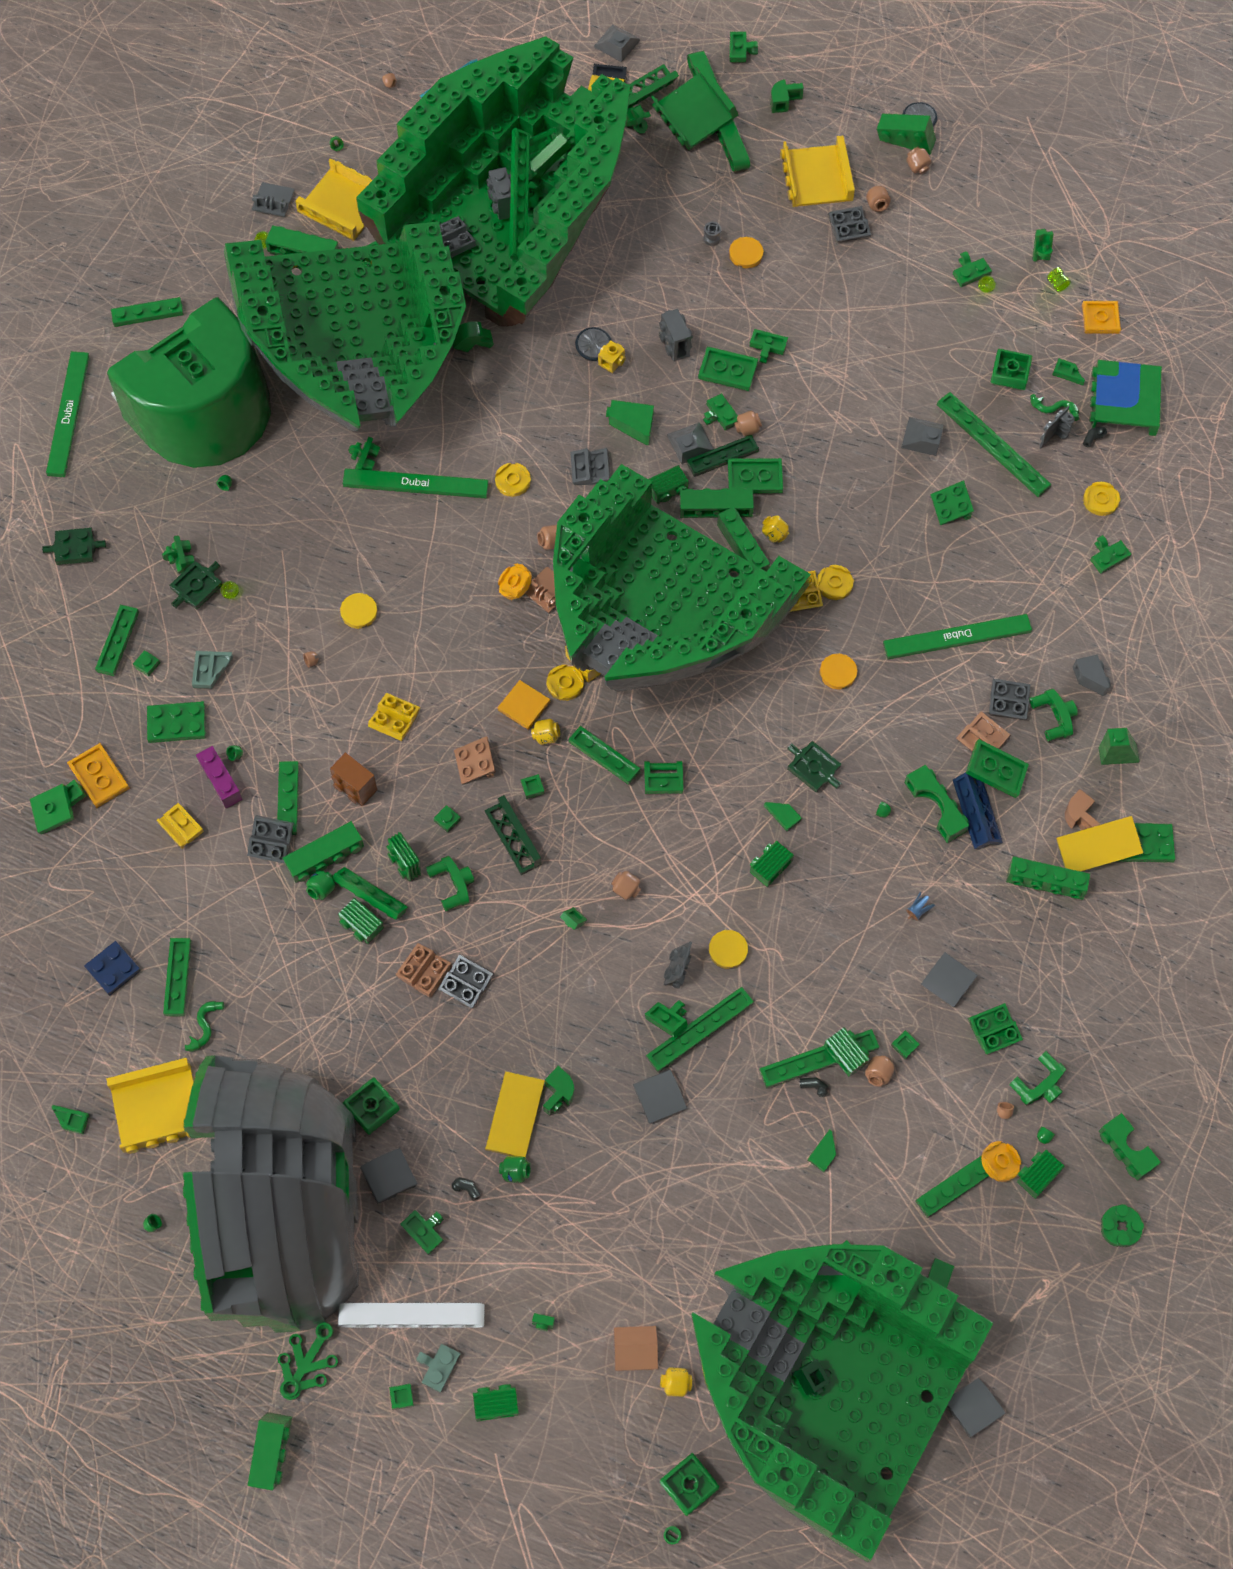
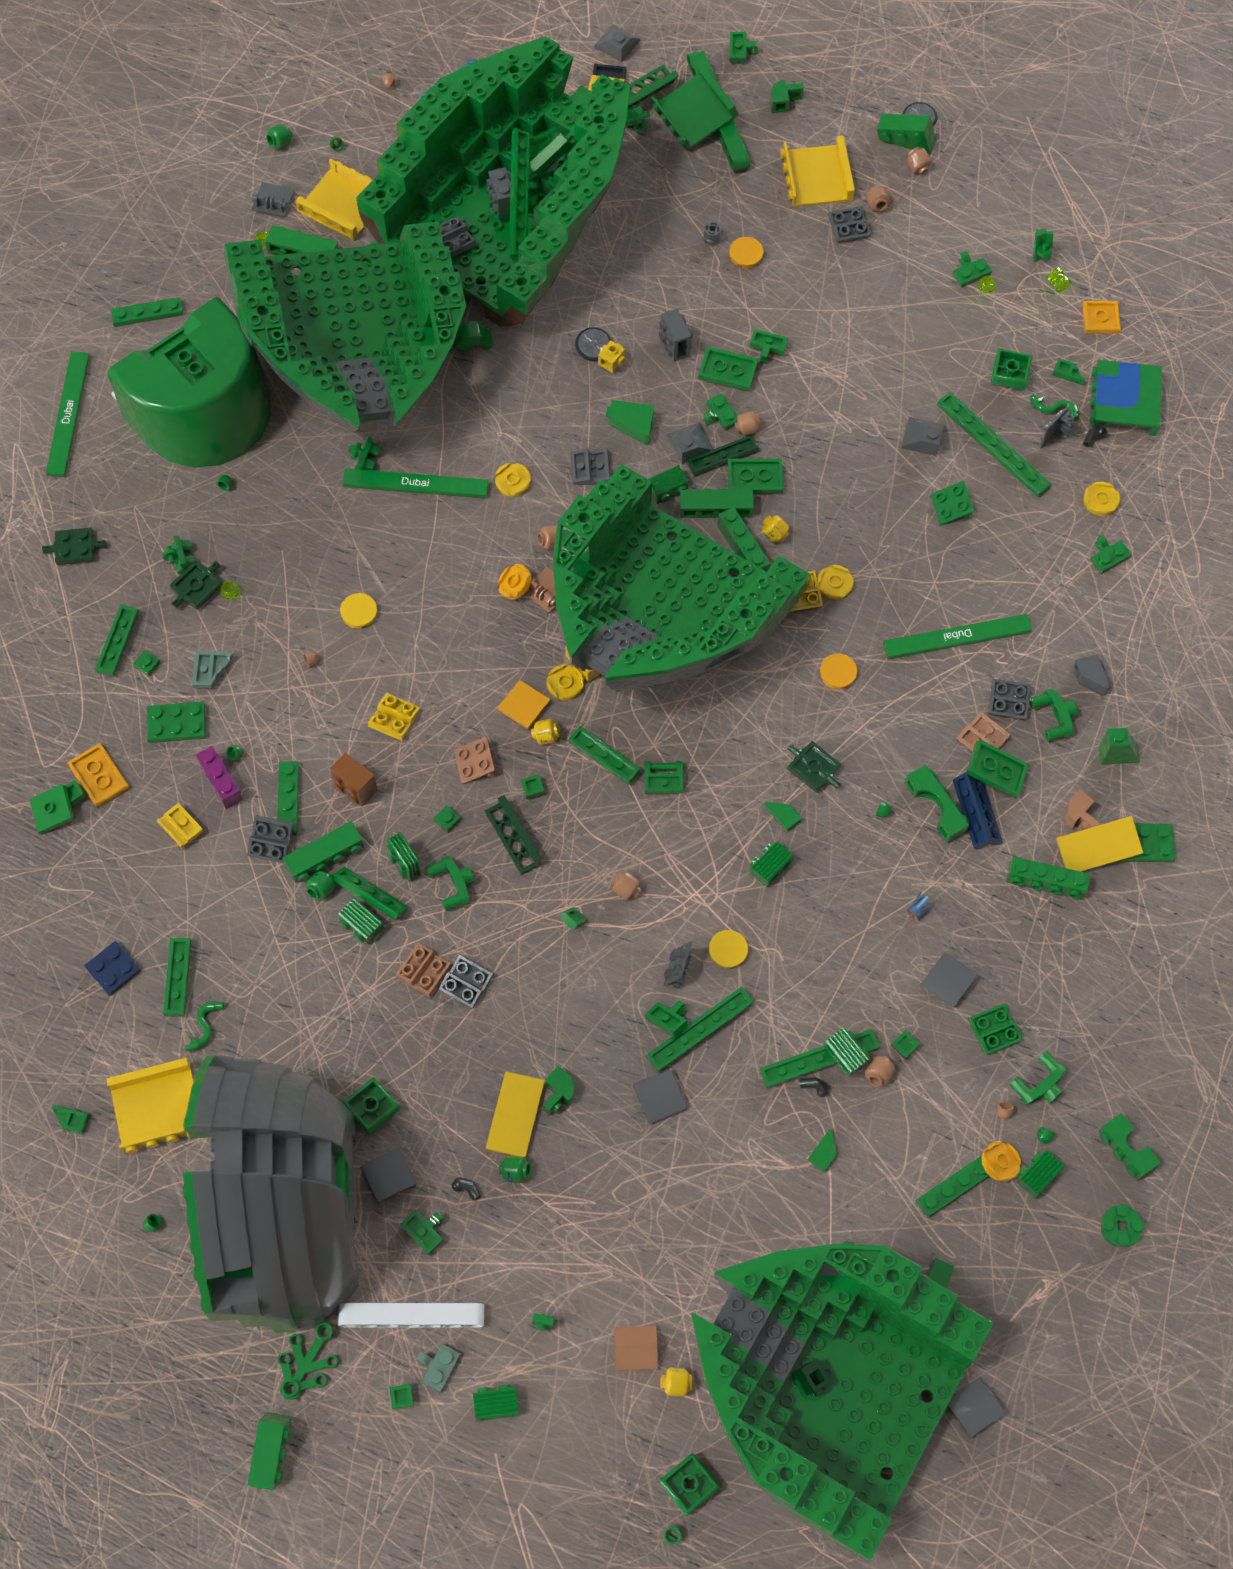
(279, 136): none -> green head

